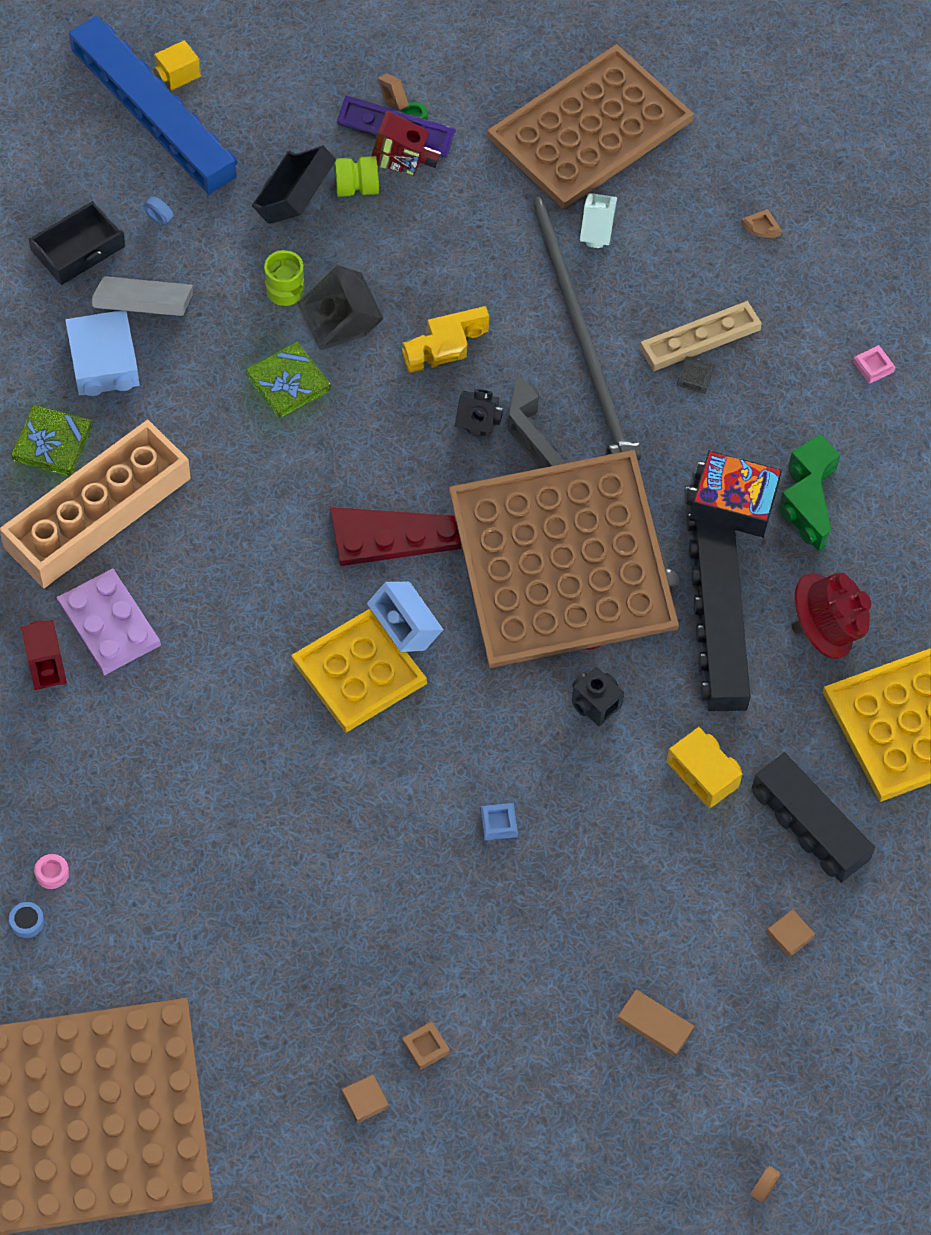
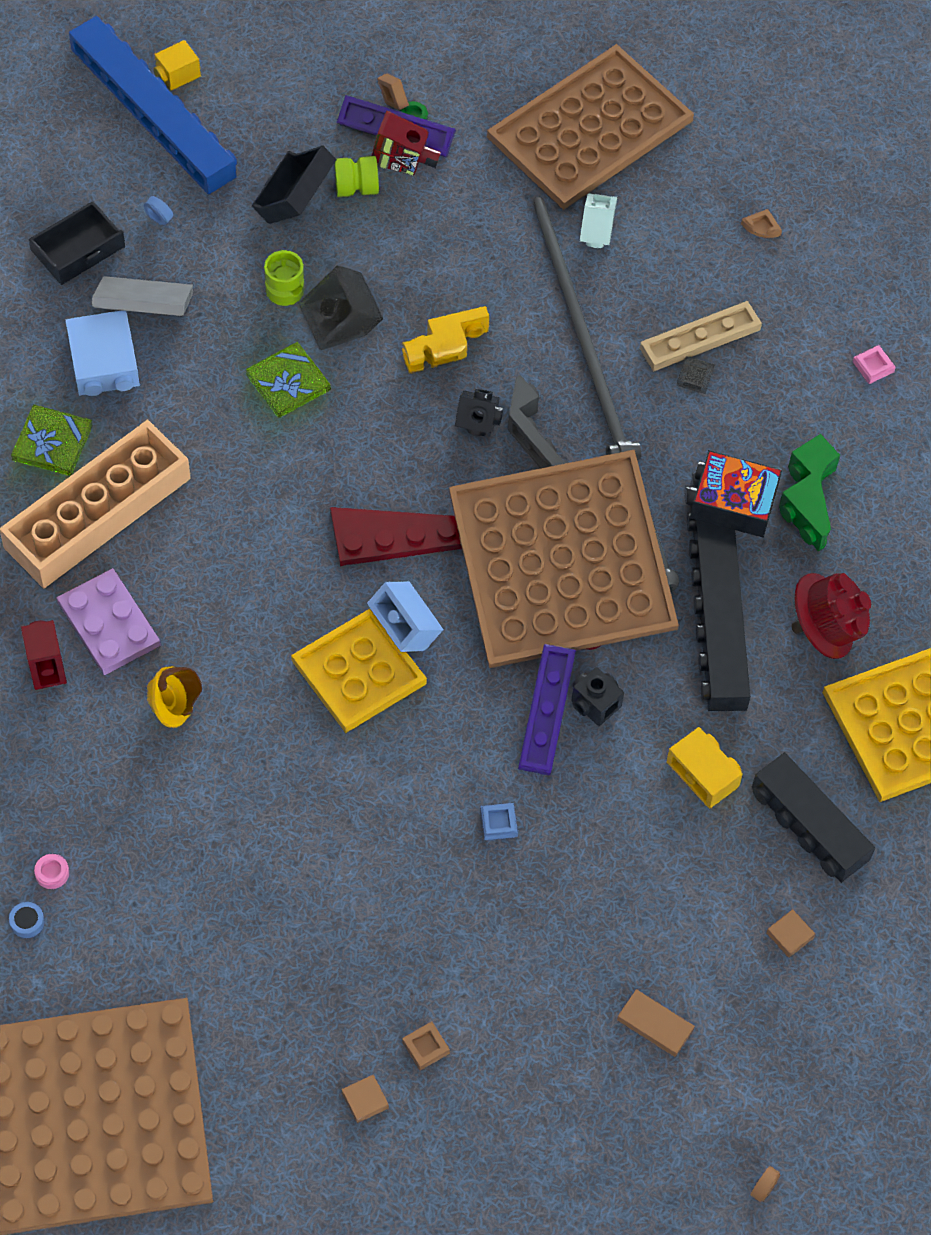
(173, 694): none -> yellow piece
(547, 709): none -> dark purple tile

